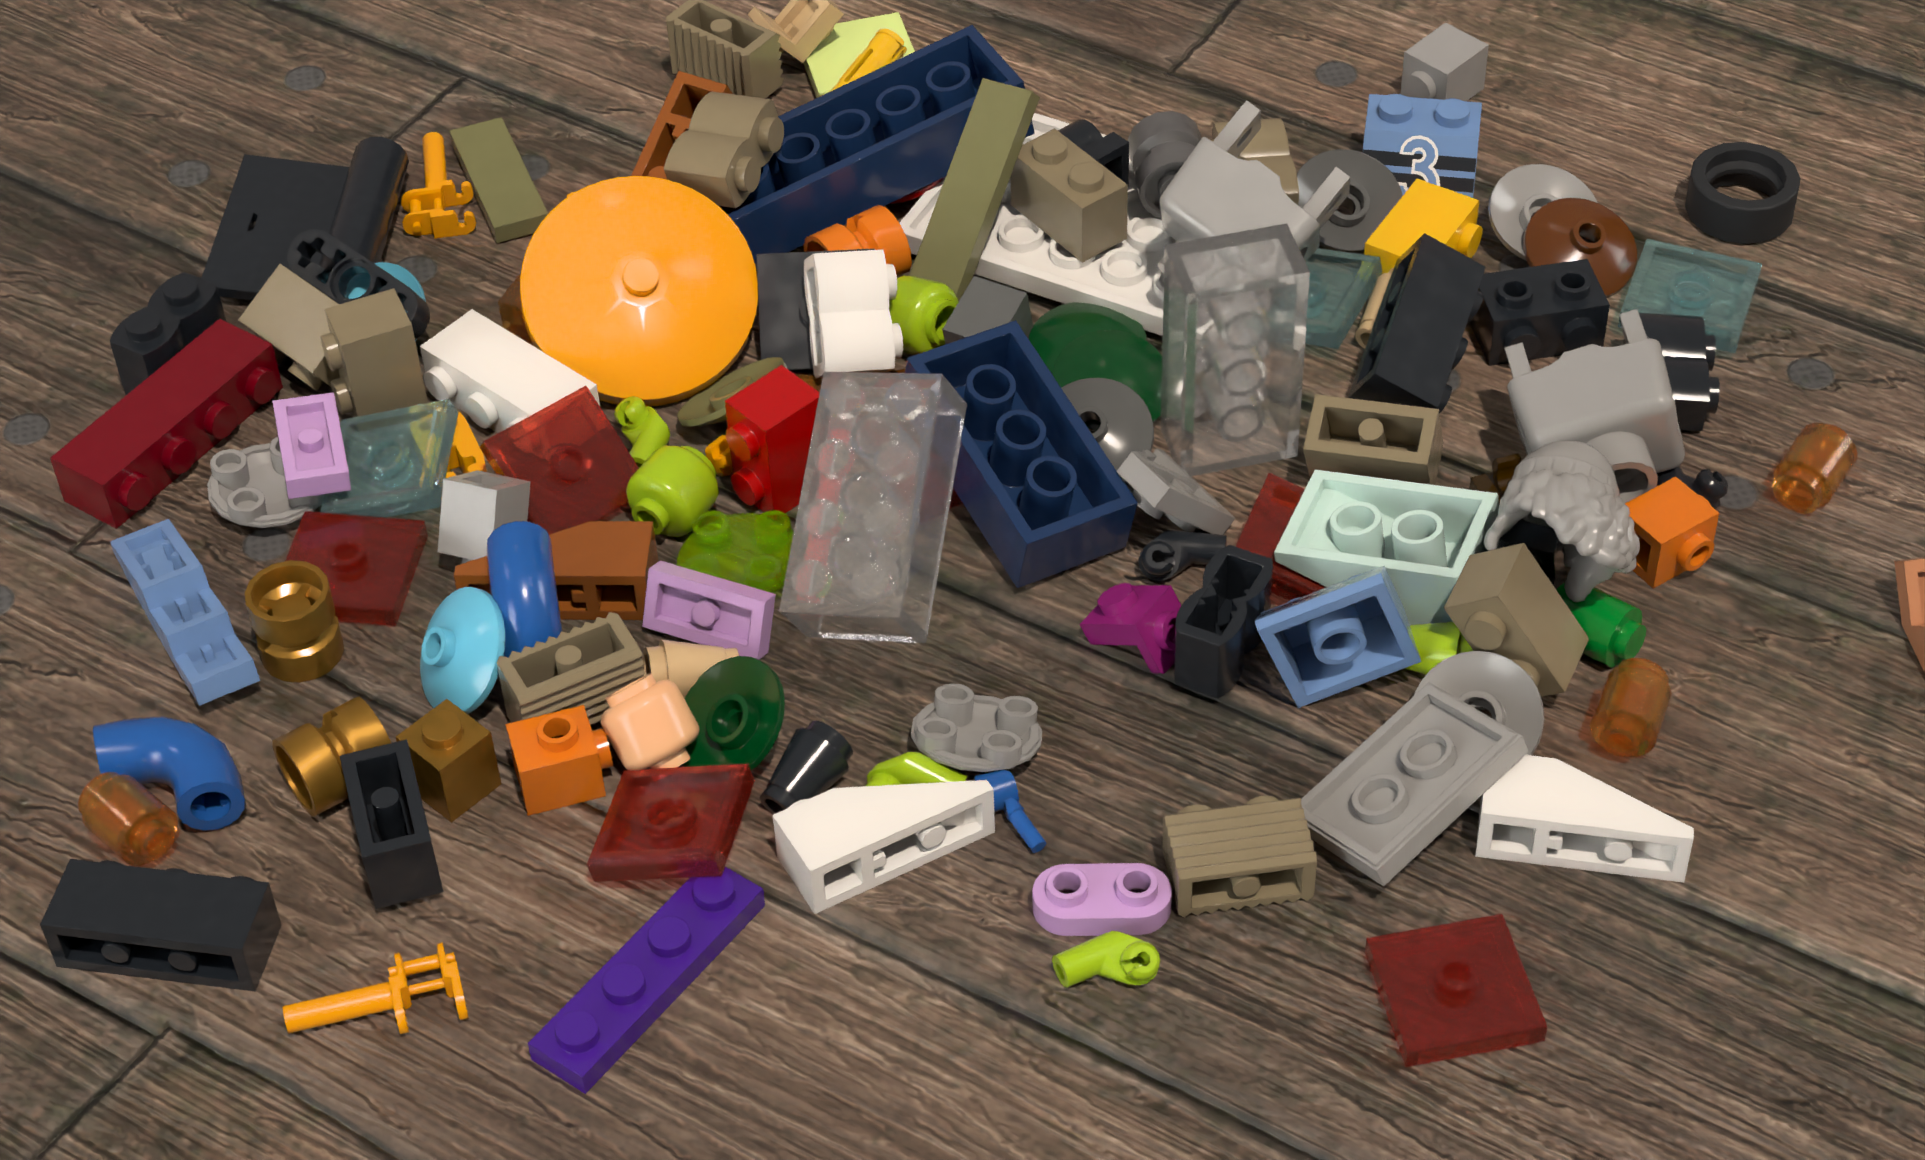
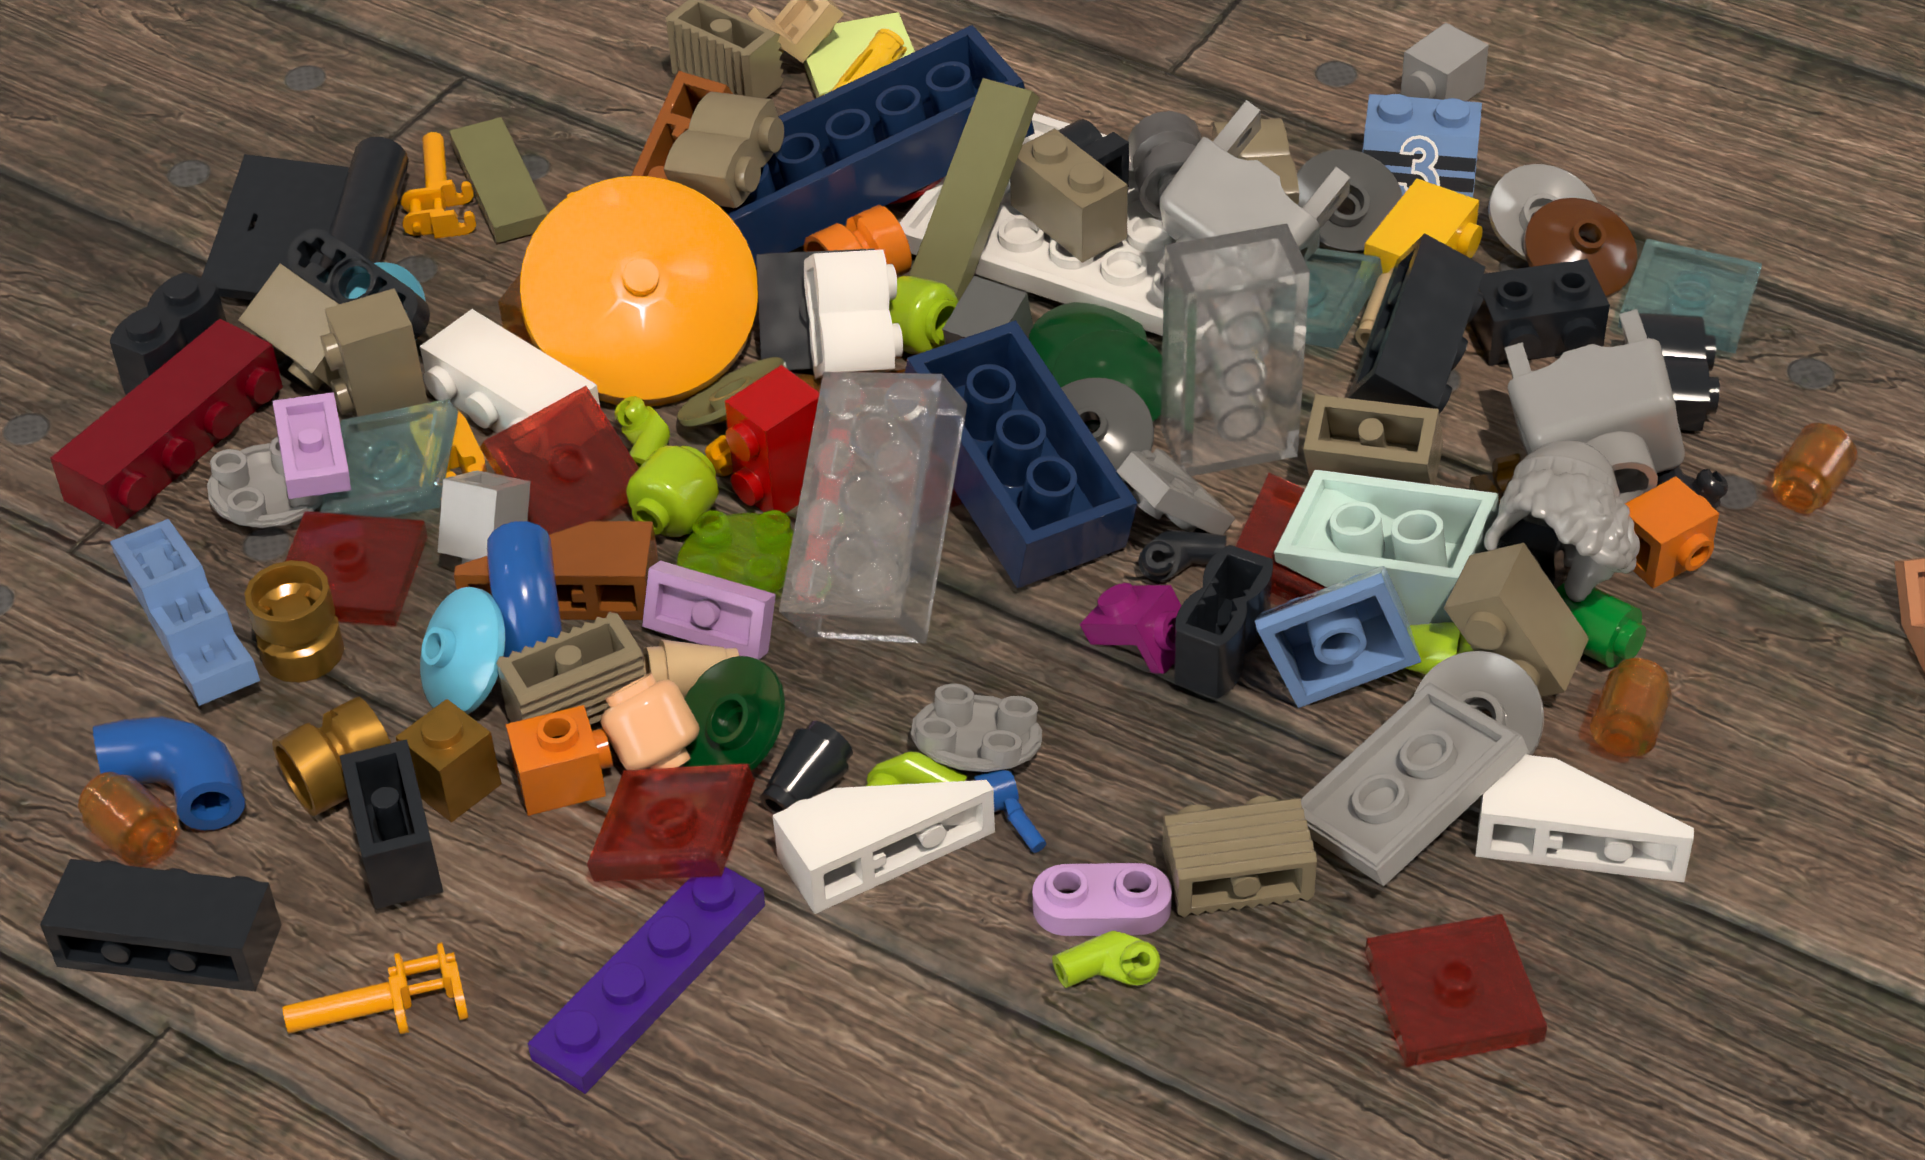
(1746, 166): black tyre -> none

